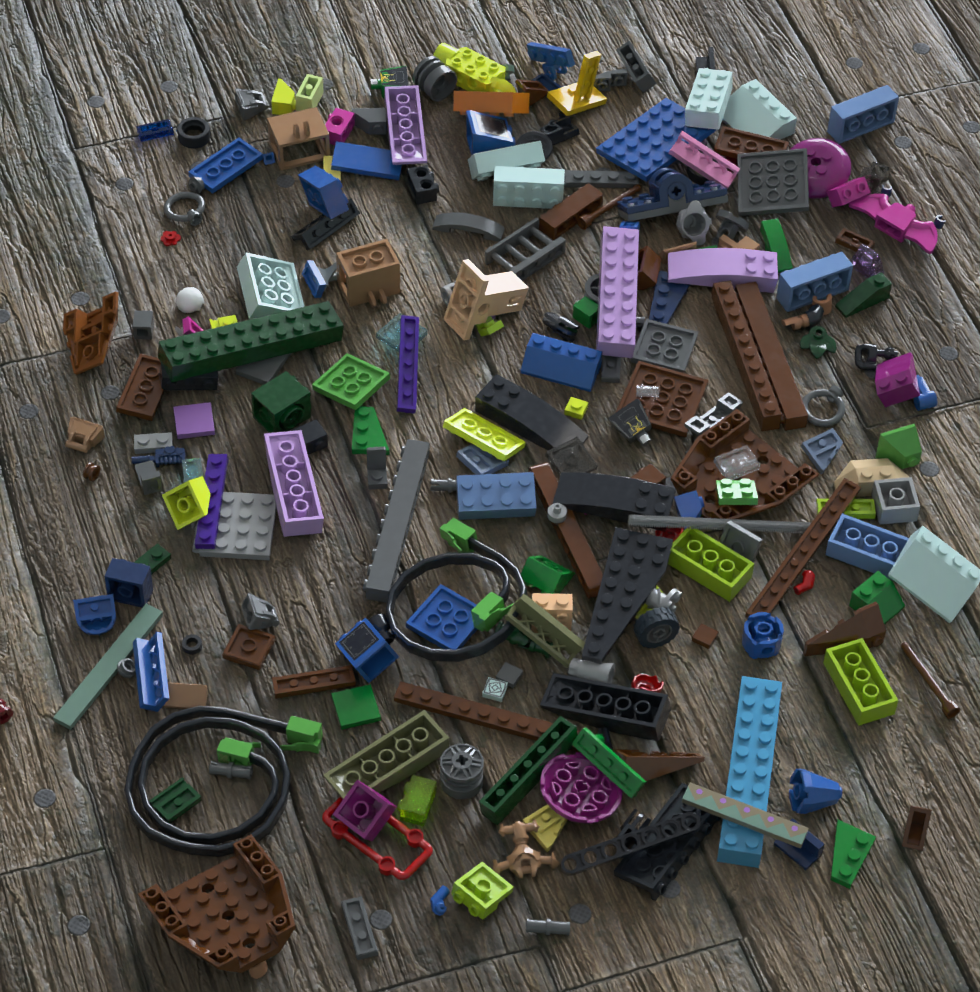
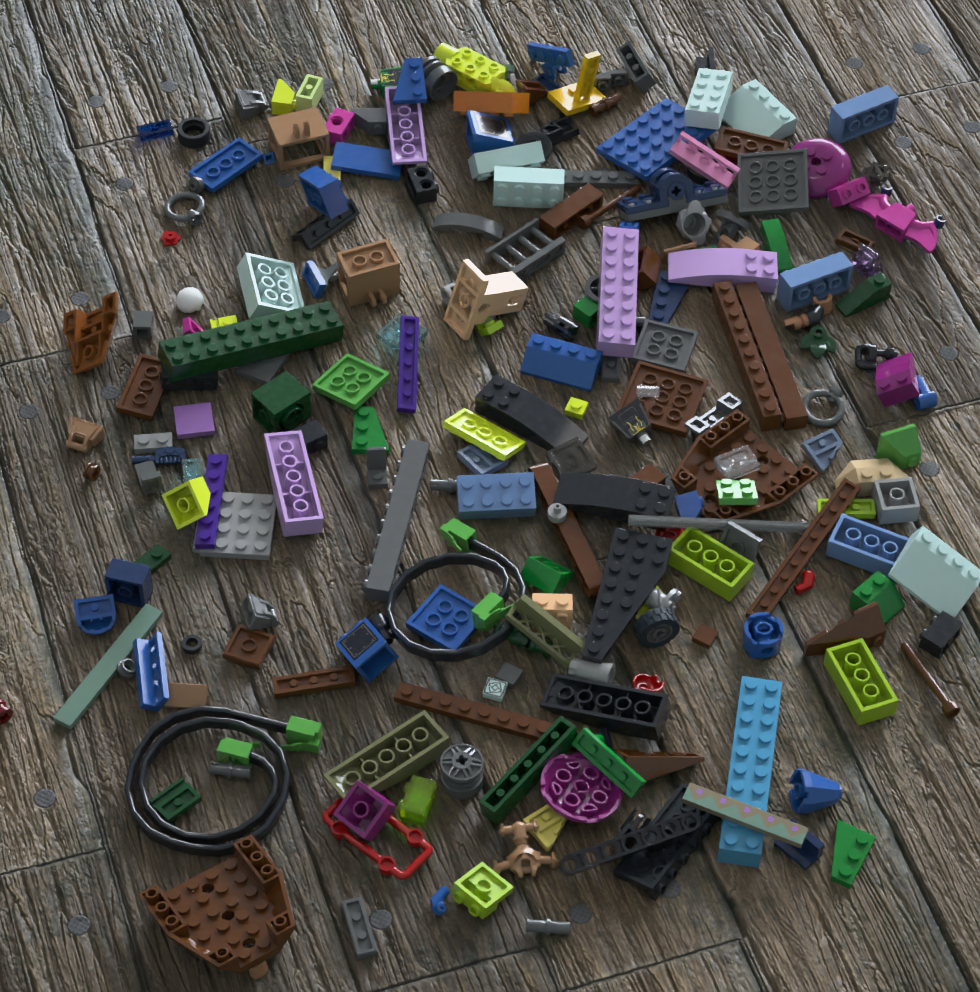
(356, 707): green tile -> none
(411, 83): none -> blue wing
(605, 104): none -> reddish brown pin
(916, 827): reddish brown slope -> none
(940, 634): none -> black brick

